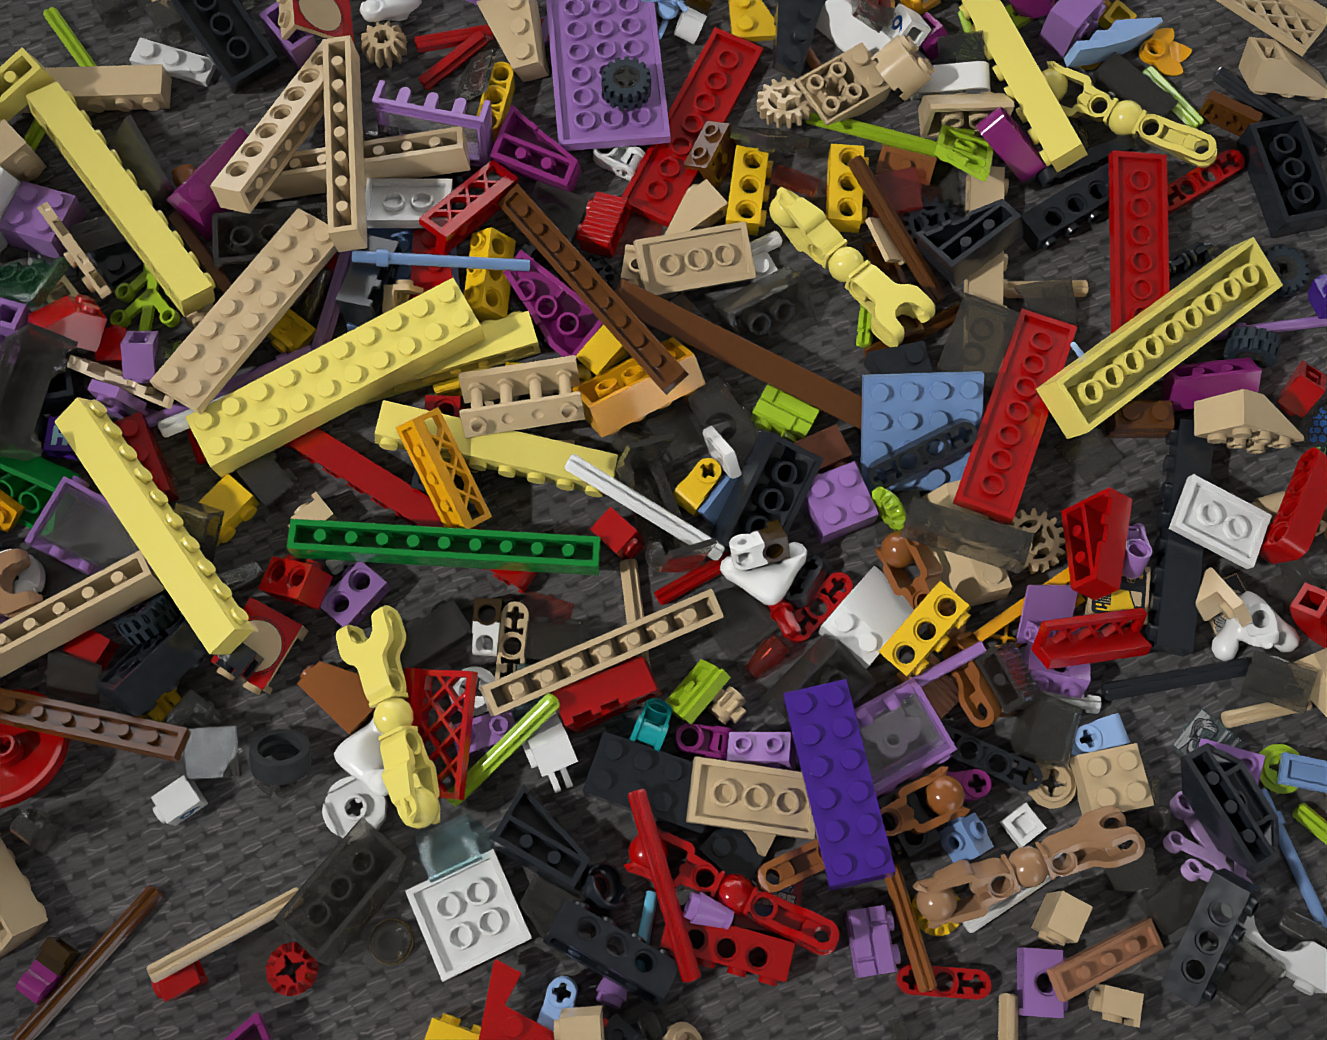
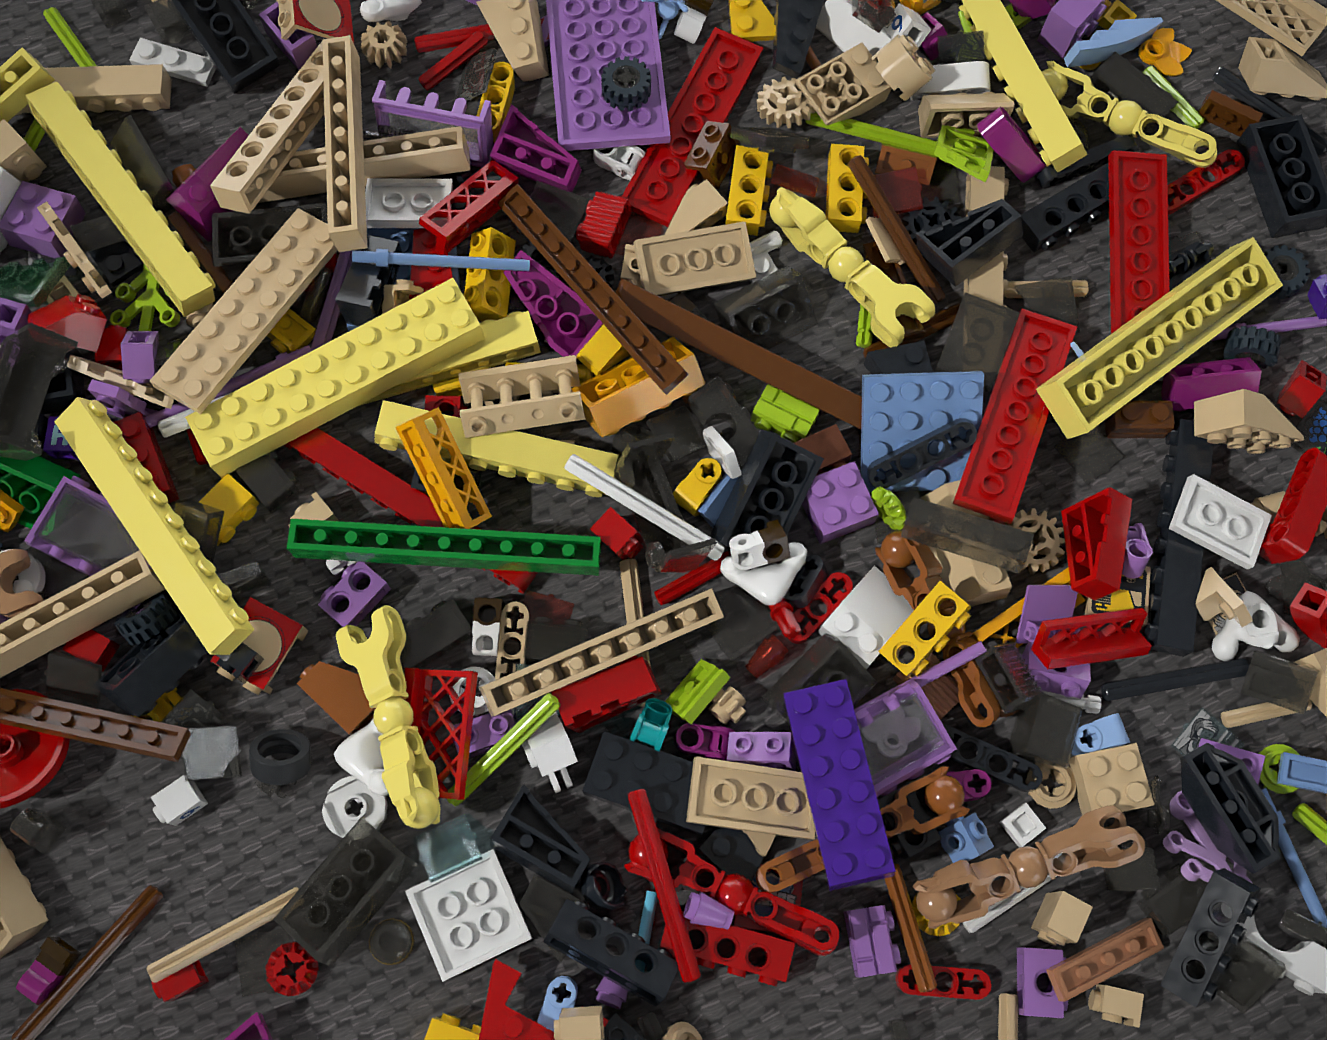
(296, 581): red brick -> none

